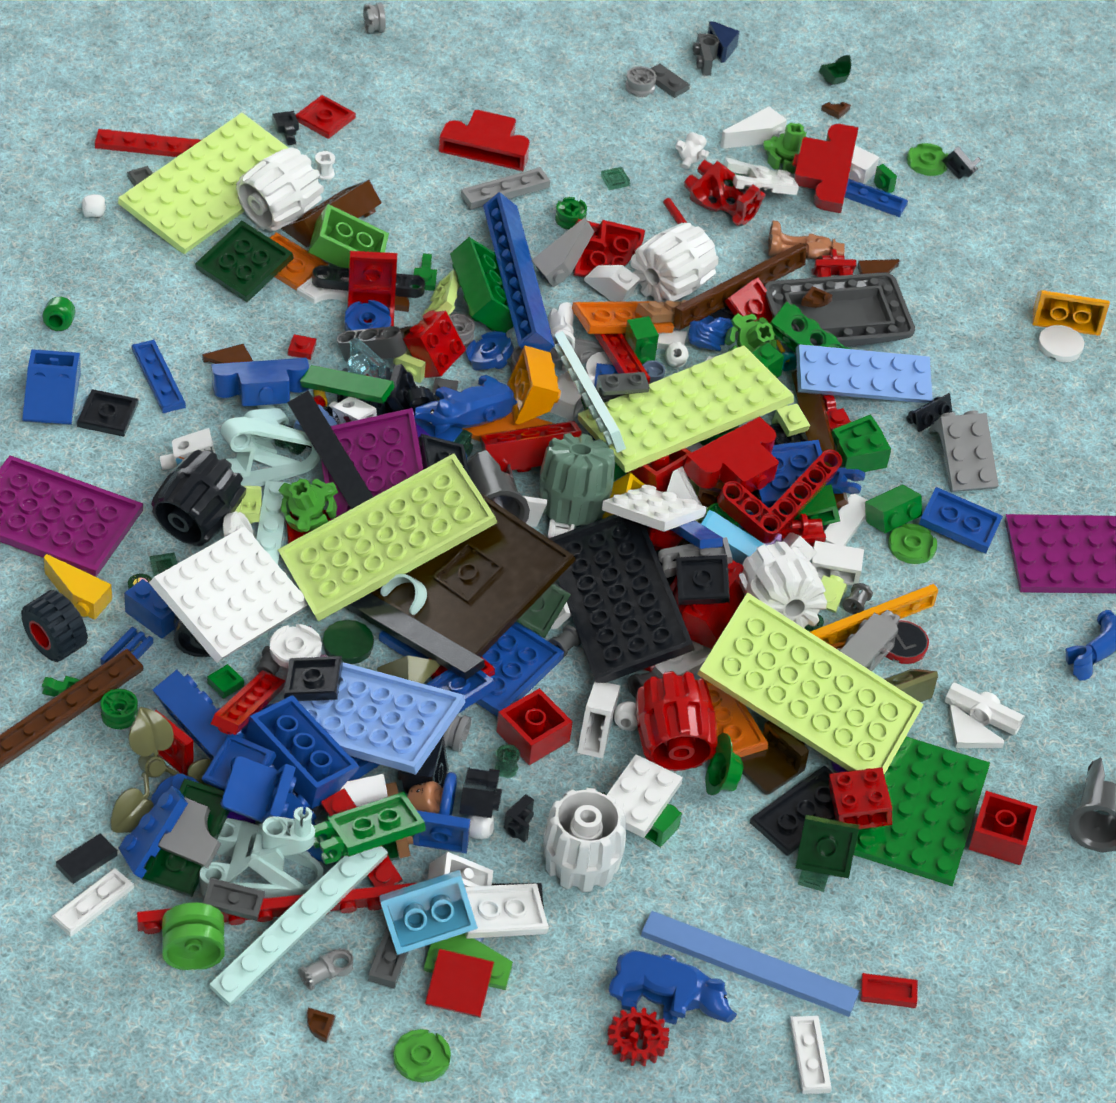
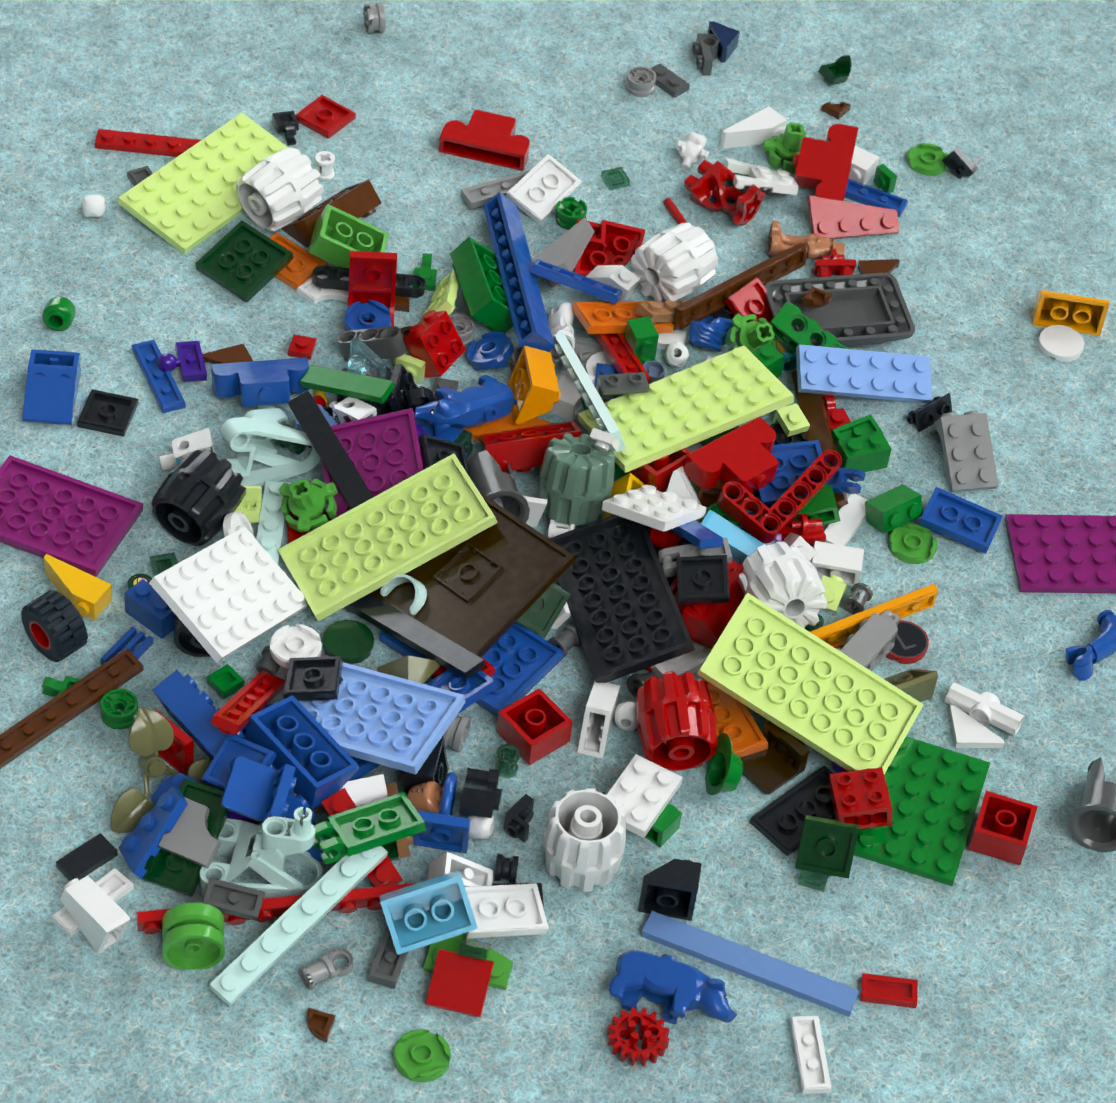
(94, 913): none -> white slope
(188, 359): none -> dark purple plate
(474, 949): none -> clear green tile
(506, 868): none -> black wheel
(543, 188): none -> white tile
(576, 281): none -> blue tile
(604, 441): none -> white plate
(671, 889): none -> black slope
(847, 219): none -> wing

